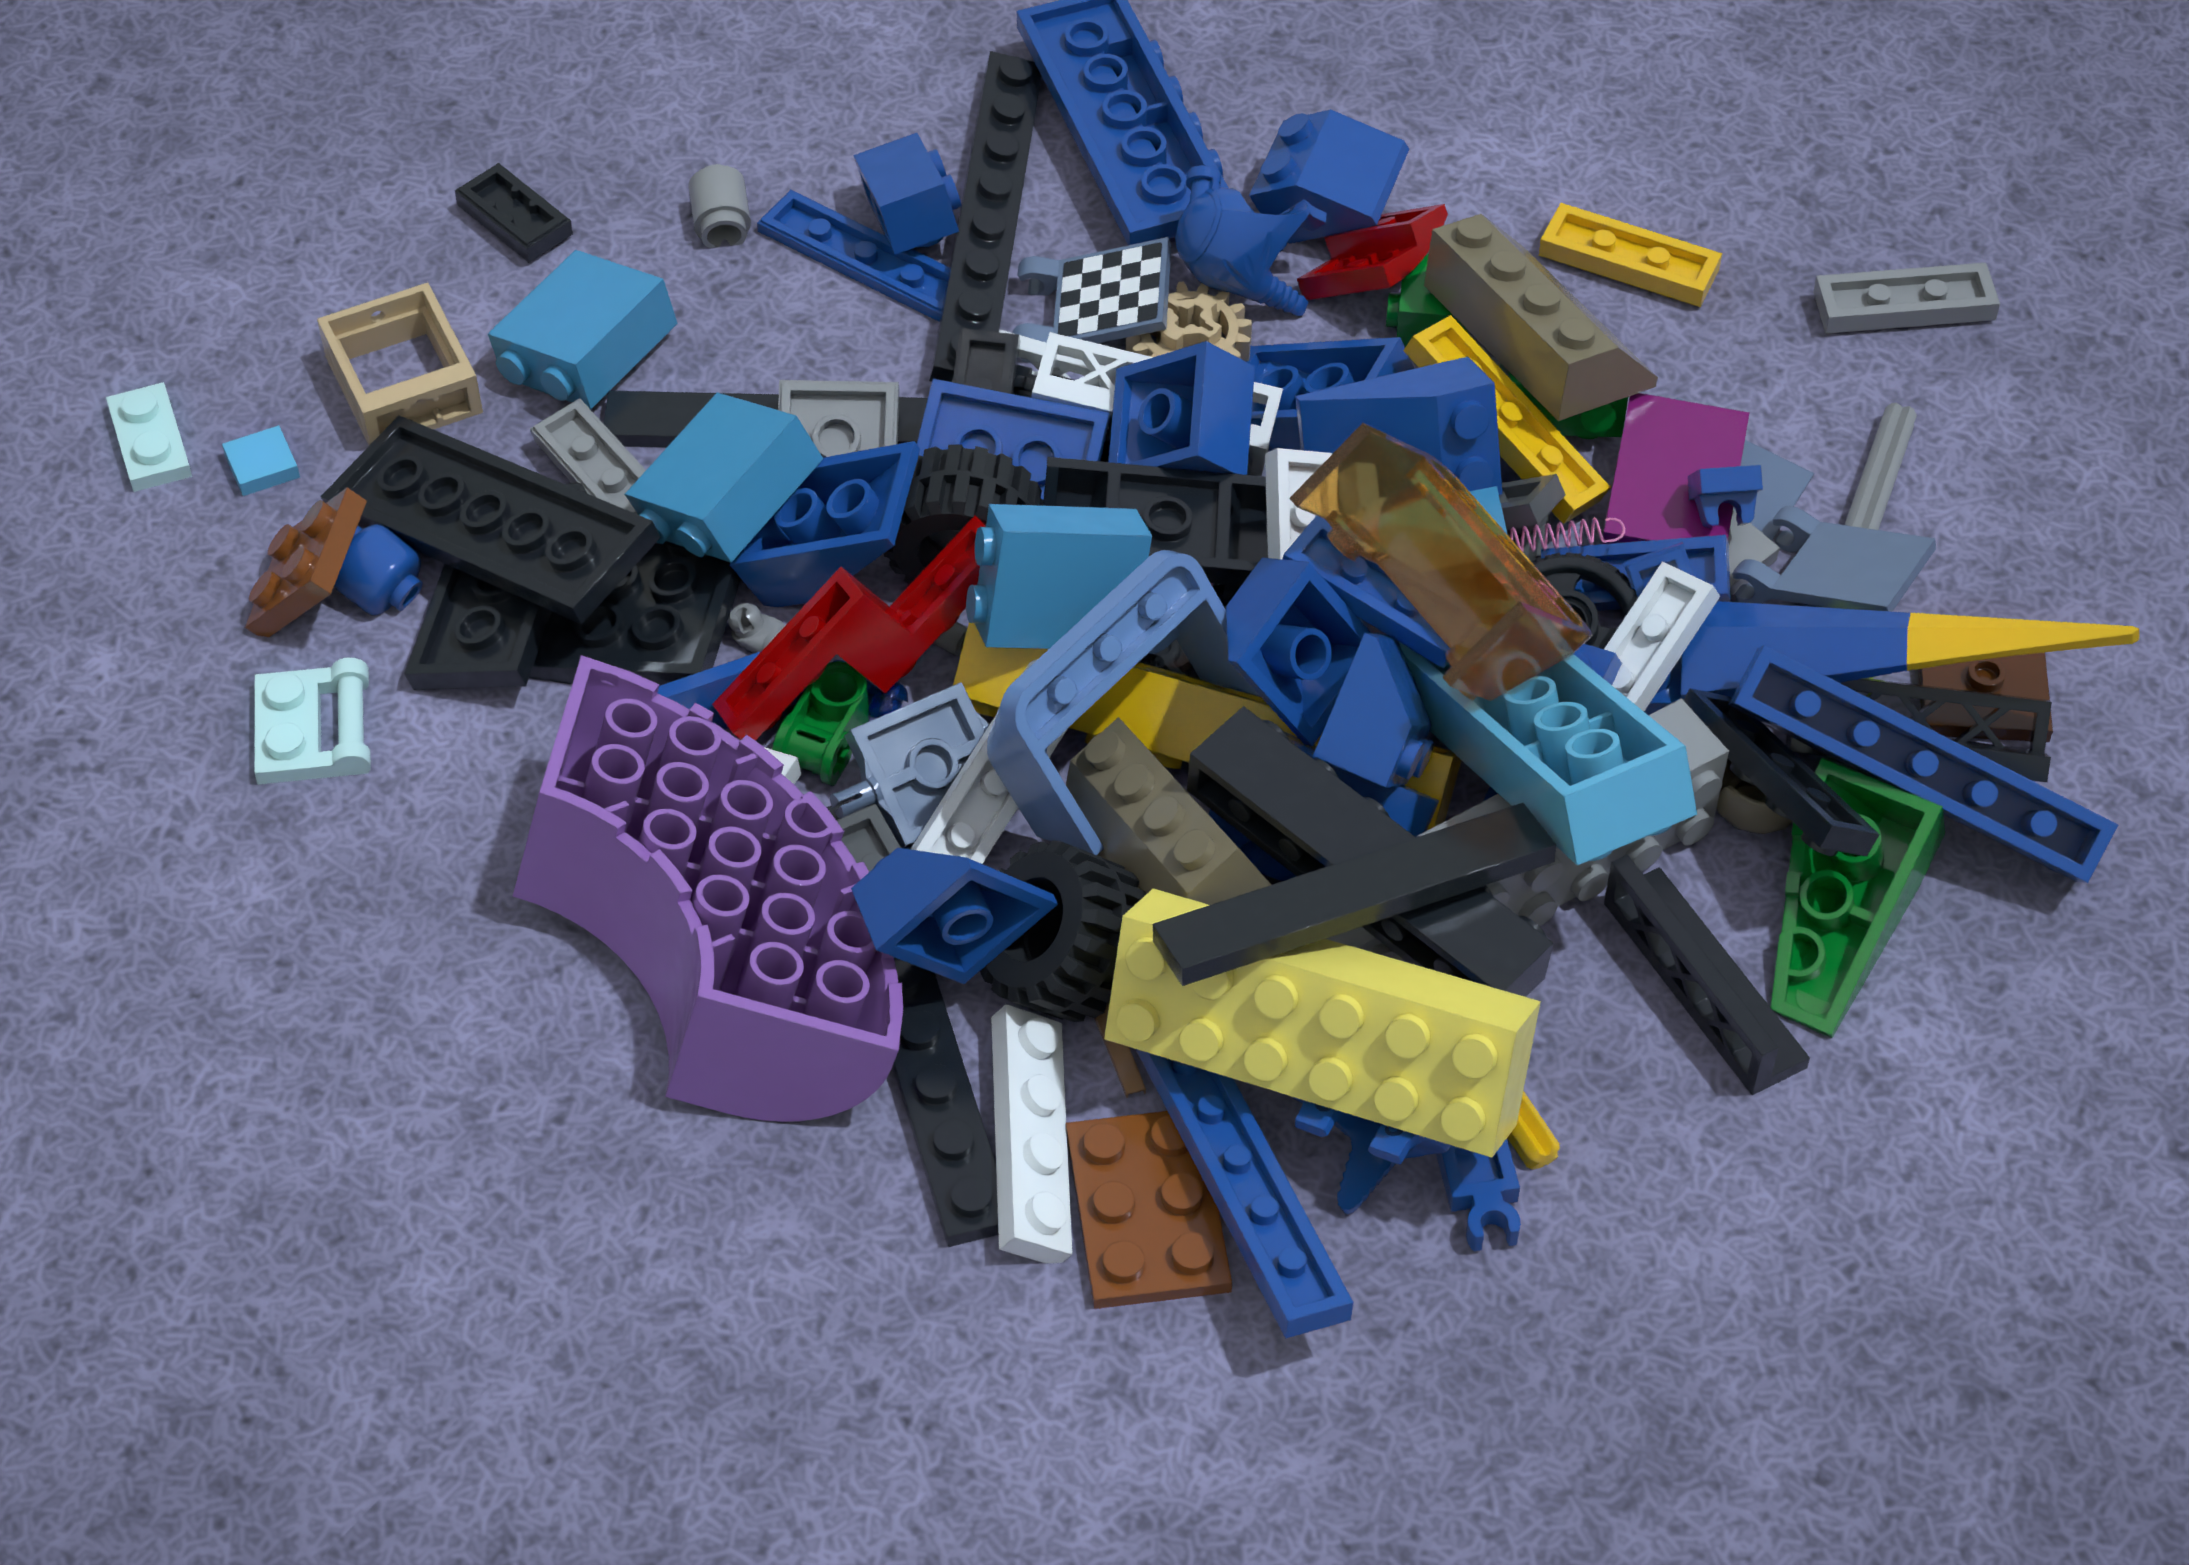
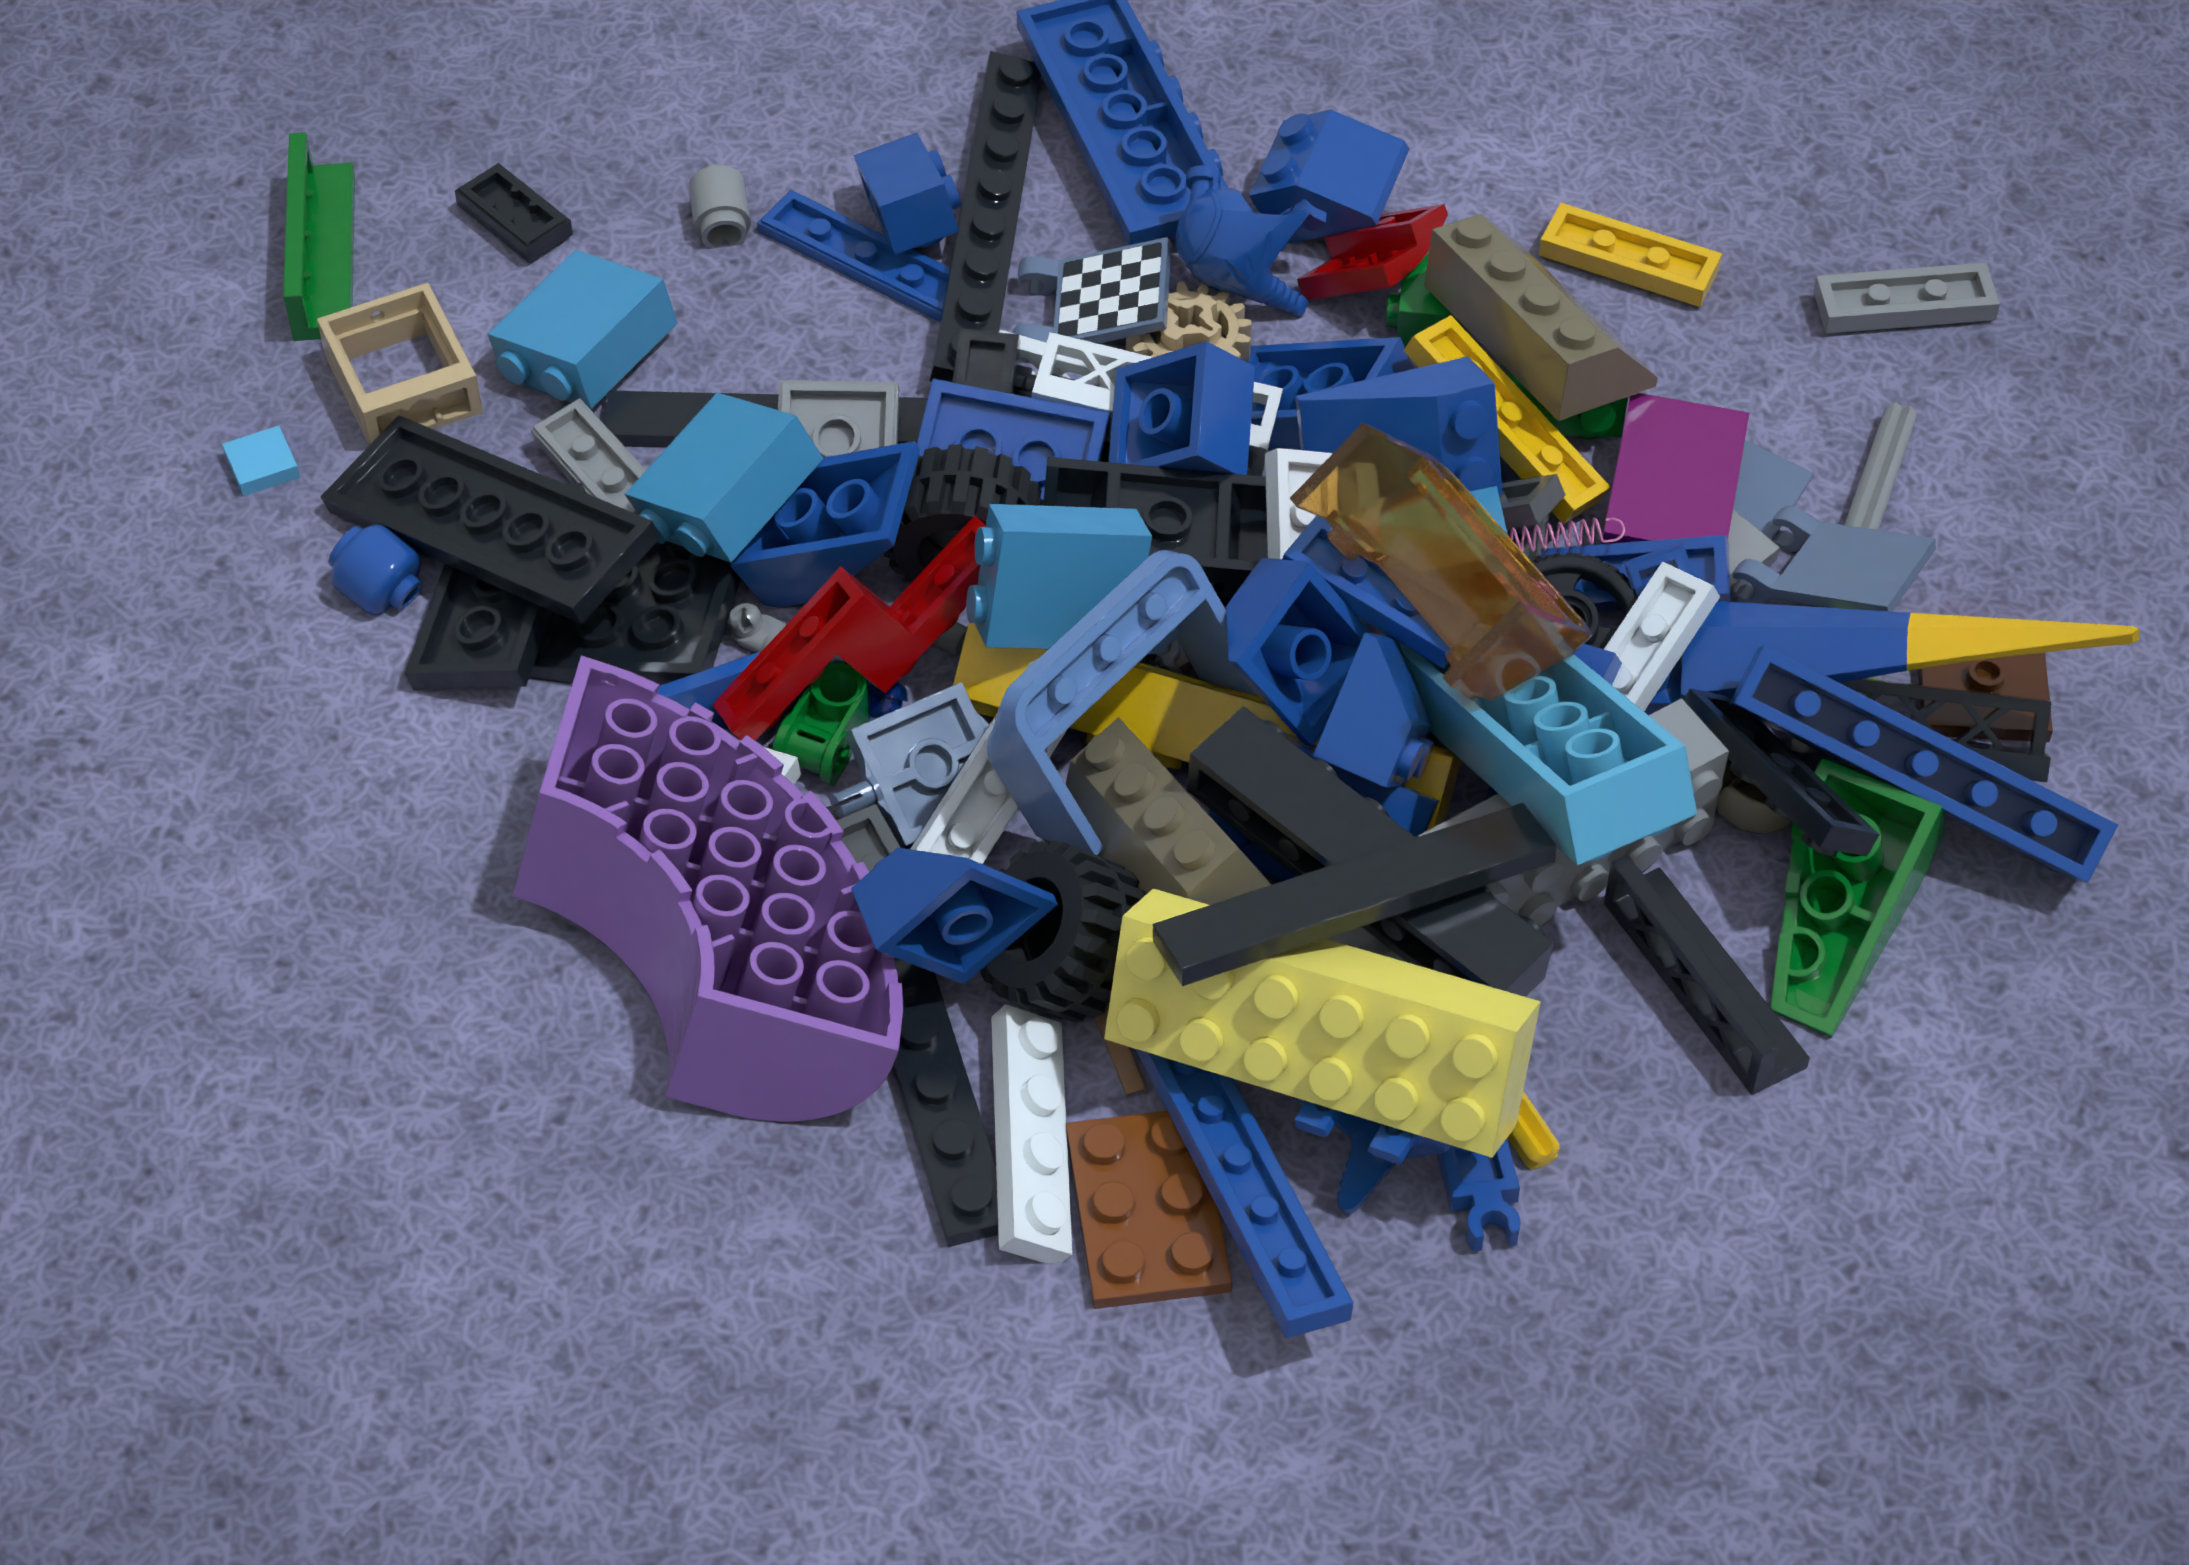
(148, 437): light aqua plate -> none
(291, 723): light aqua plate -> none
(304, 563): dark orange plate -> none
(317, 239): none -> green fence
(1729, 485): blue tile -> none

